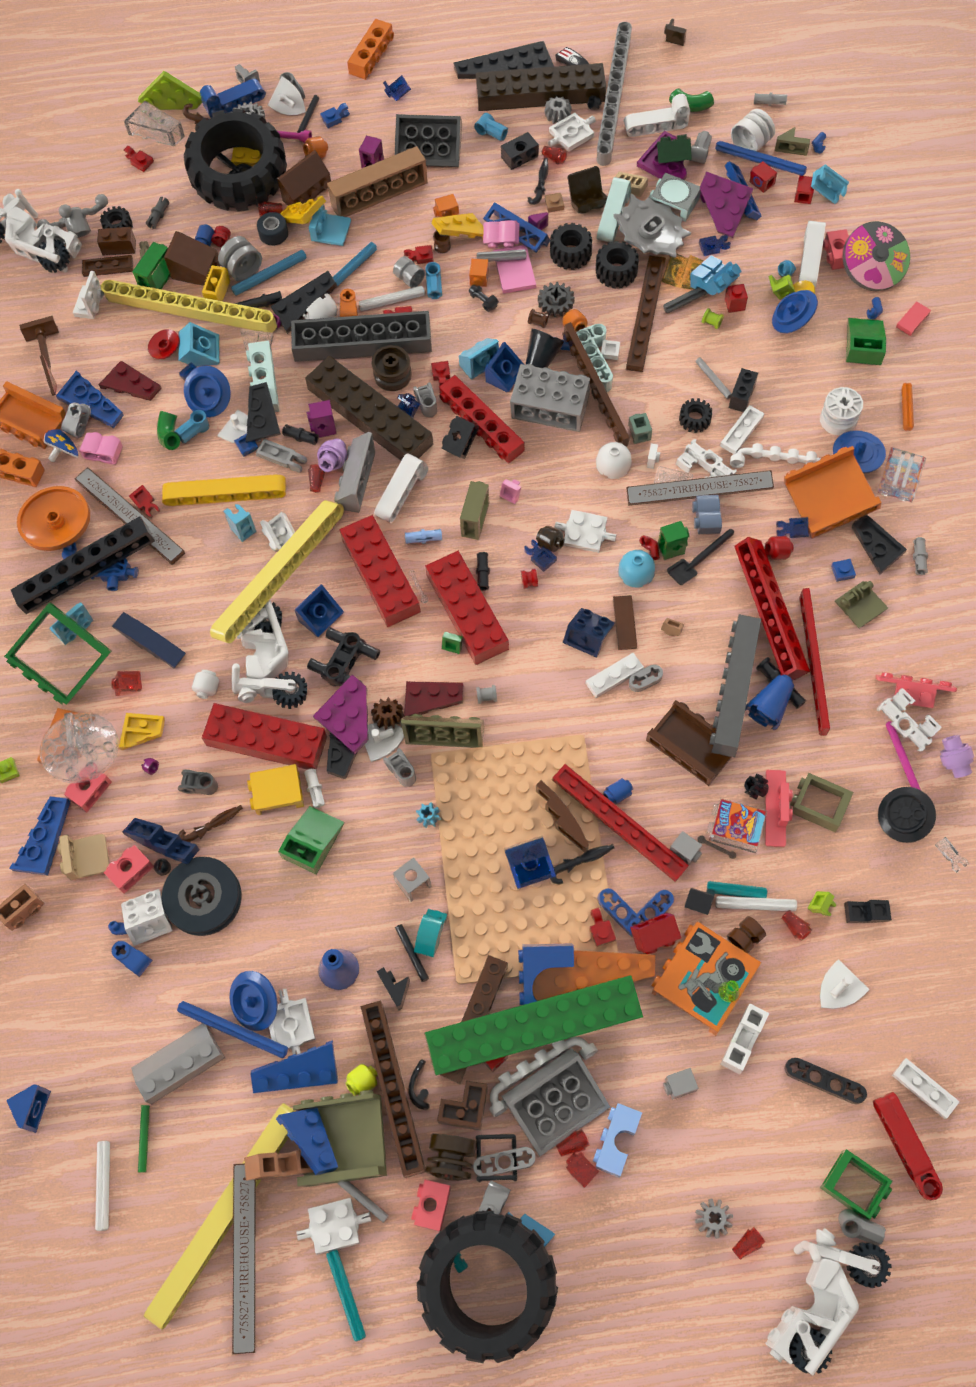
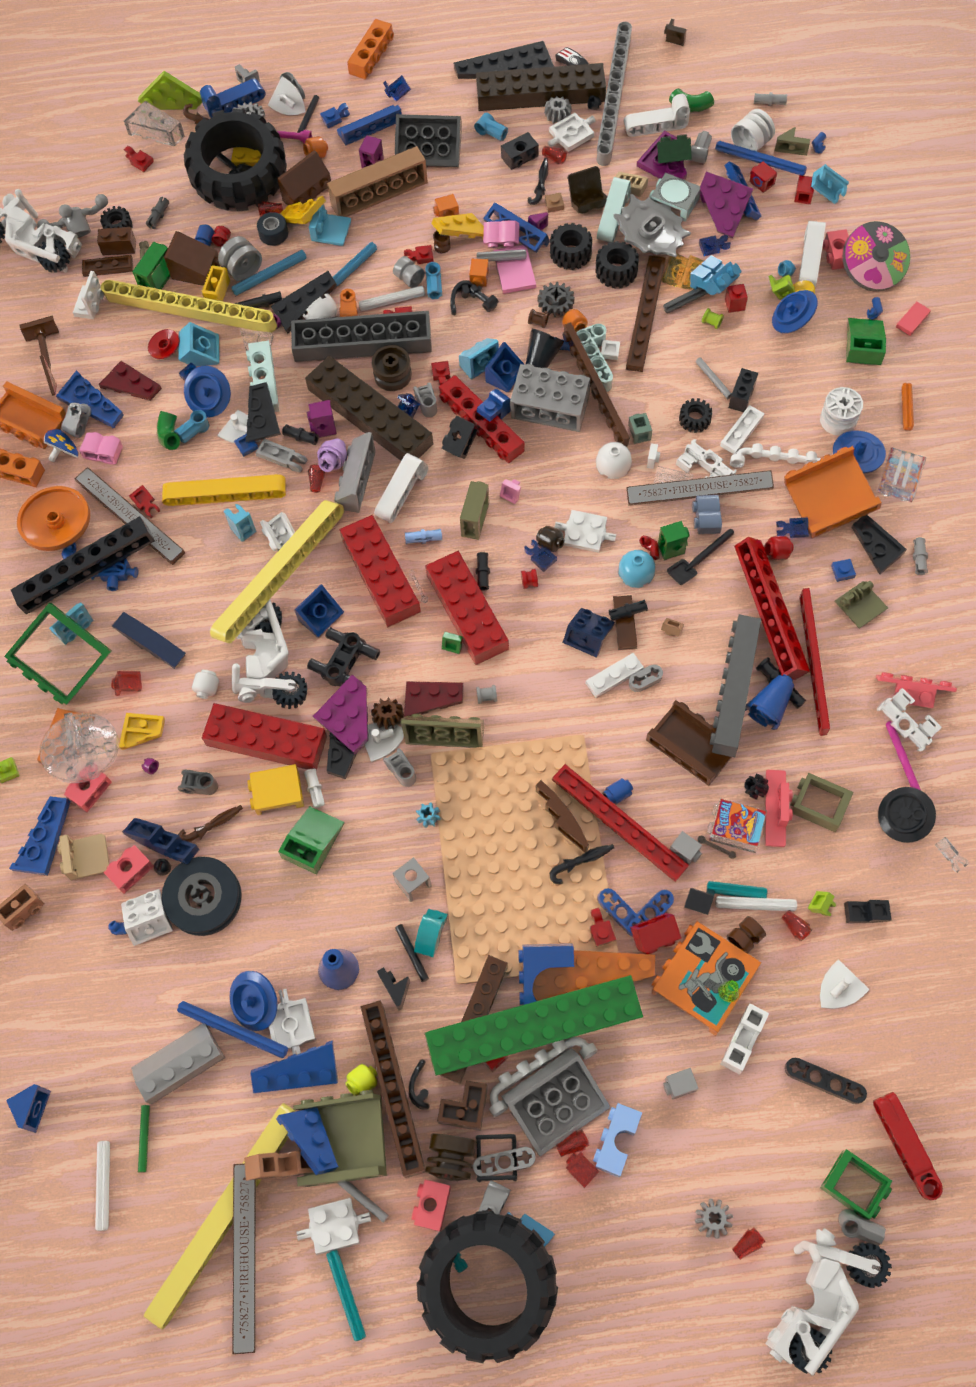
(132, 959): blue piece -> none
(369, 124): none -> blue fence
(462, 286): none -> black piece
(495, 405): none -> blue brick
(530, 862): clear blue slope -> none
(628, 610): none -> black pin
(925, 1088): white plate -> none
(957, 756): lavender piece -> none

